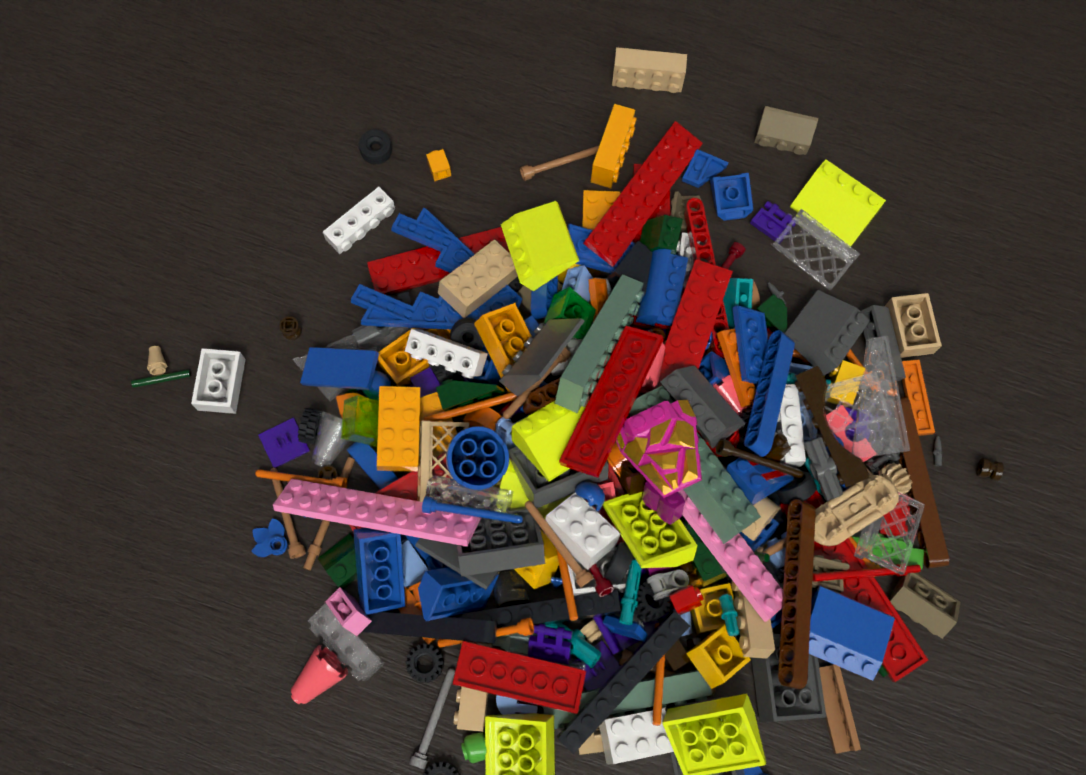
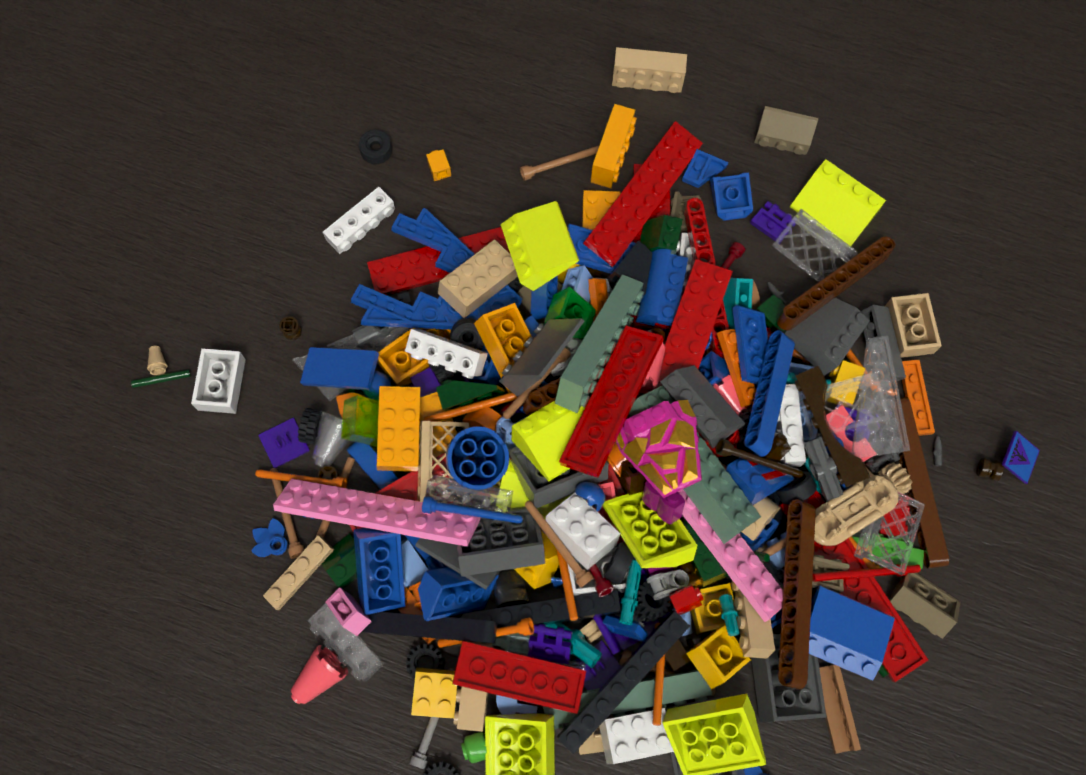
(298, 572): none -> tan plate
(434, 693): none -> yellow brick
(835, 283): none -> reddish brown beam
(1020, 457): none -> piece

